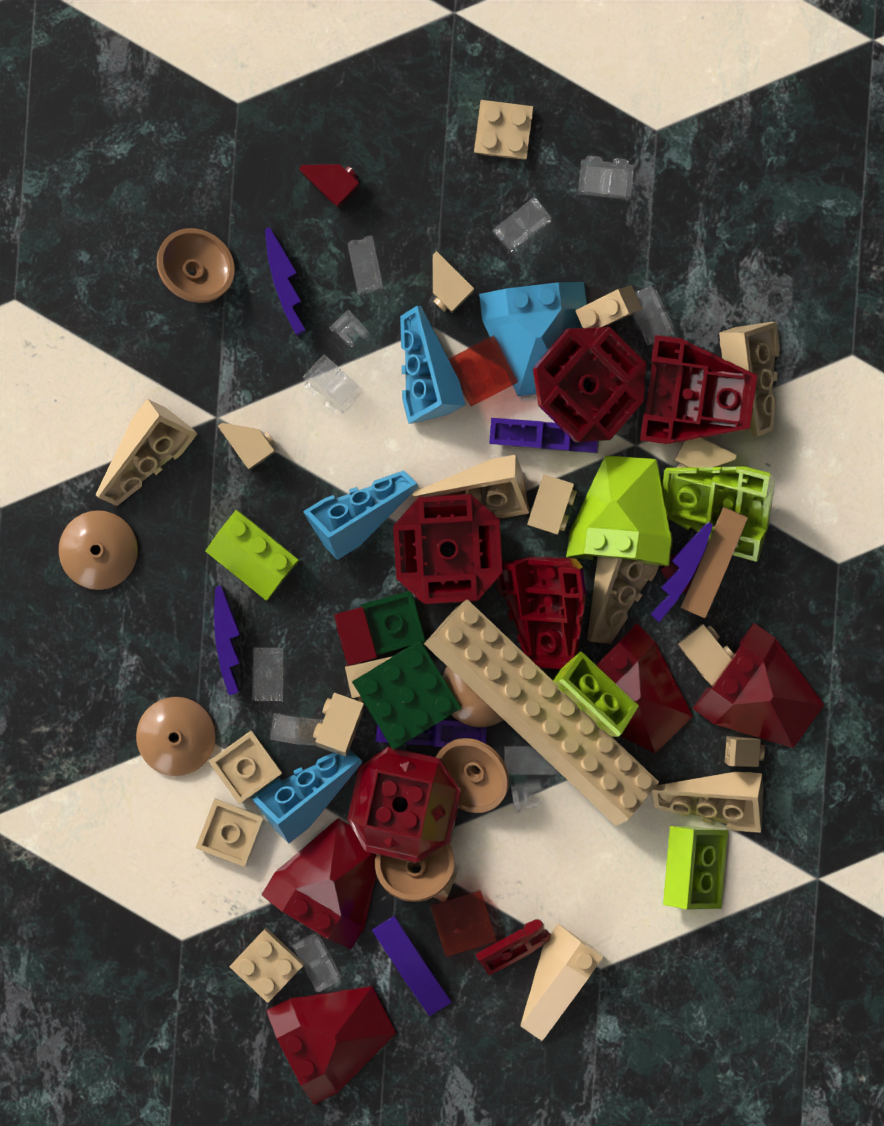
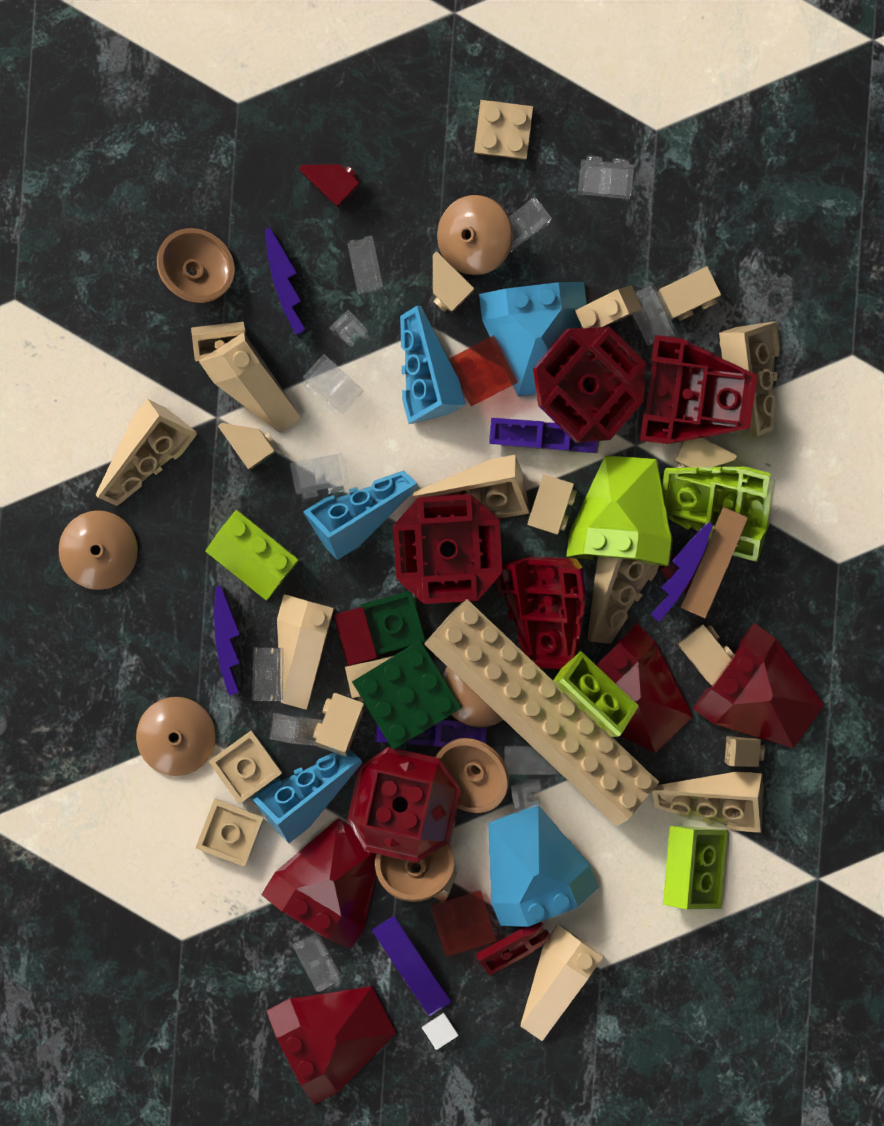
(210, 338): none -> tan brick
(246, 378): none -> tan wedge
(267, 965): tan plate -> none
(302, 635): none -> tan wedge
(319, 474): none -> clear brick
(440, 1031): none -> white tile
(489, 238): none -> medium nougat dish
(535, 869): none -> dark azure wedge
(690, 293): none -> tan brick

